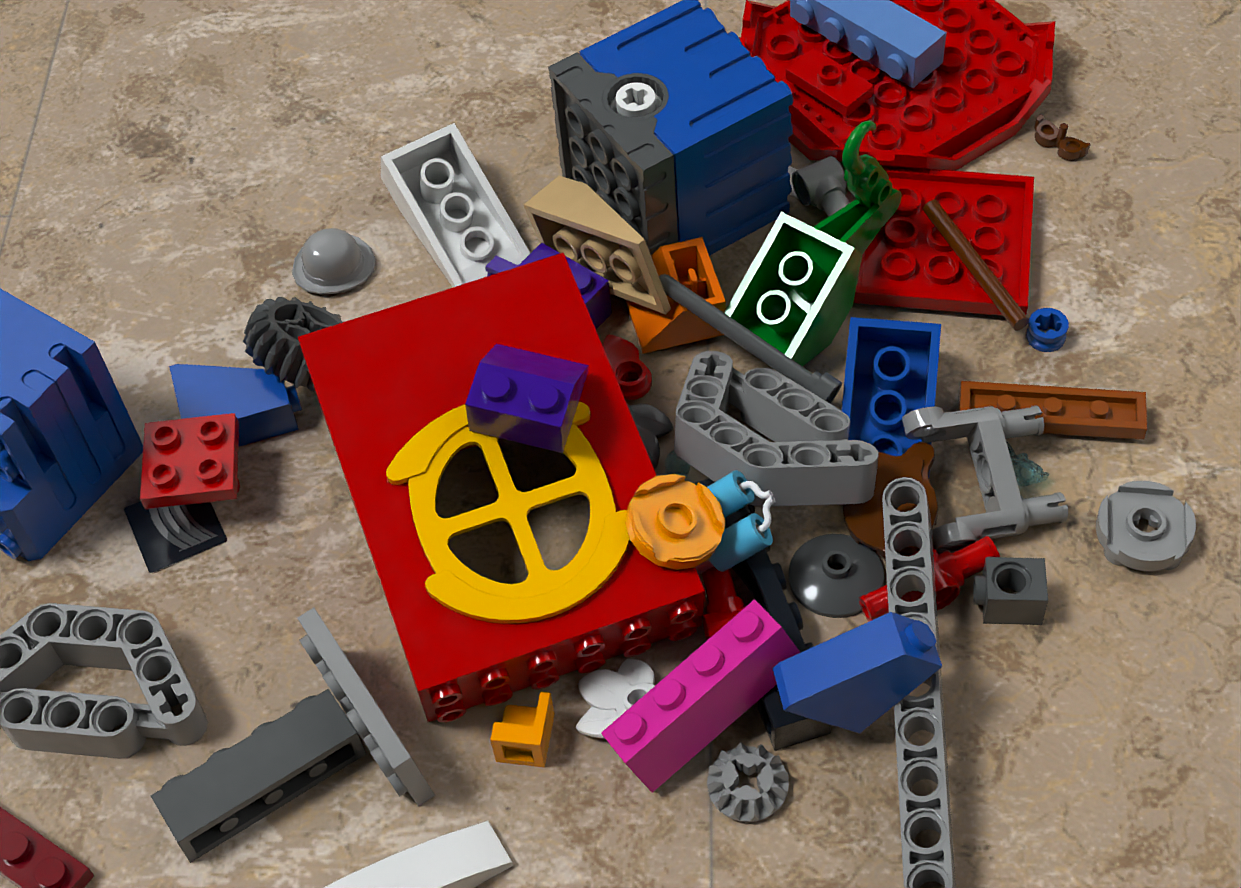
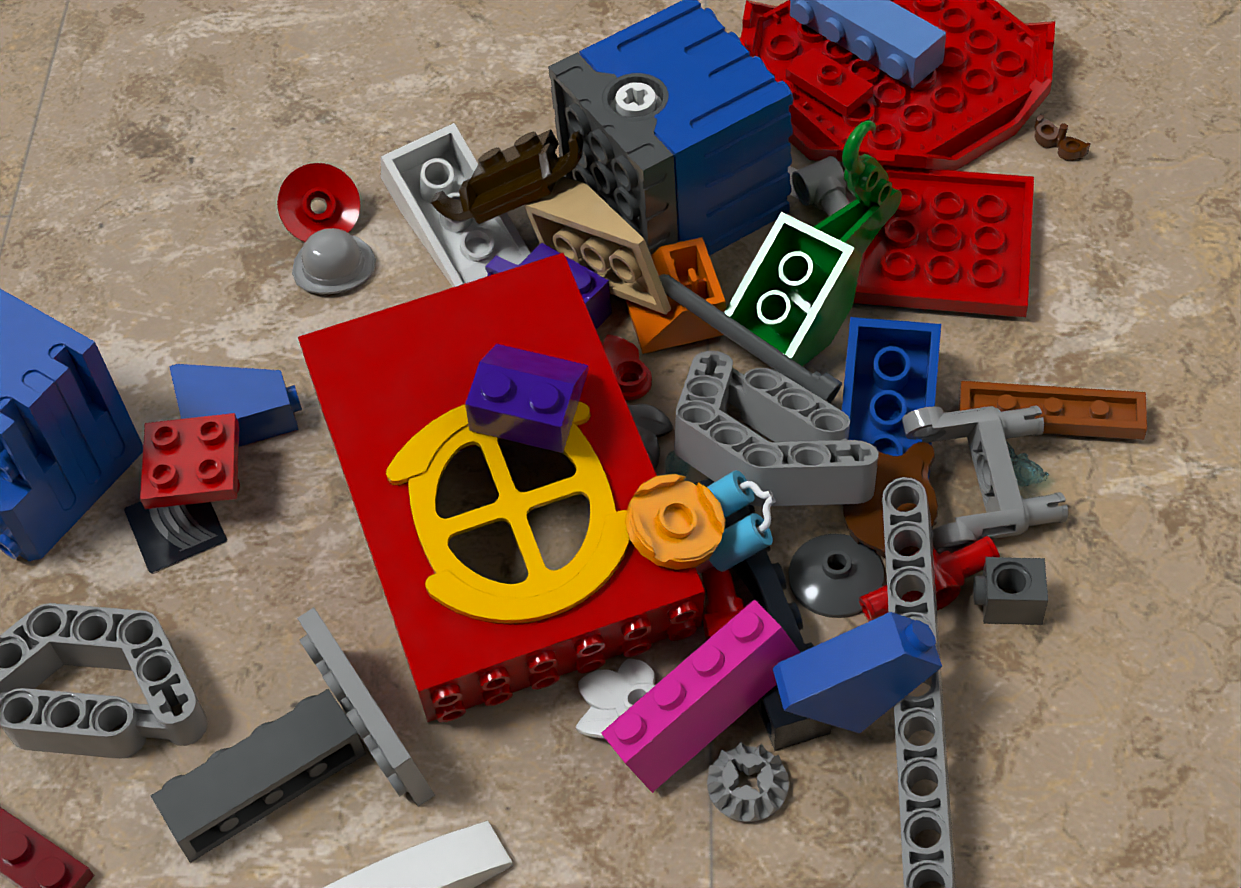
(274, 334): dark grey gear -> none
(314, 183): none -> red dish
(511, 177): none -> dark brown plate
(524, 733): light orange panel -> none
(976, 265): reddish brown bar -> none
(1052, 339): blue bush -> none
(1139, 549): light grey plate -> none

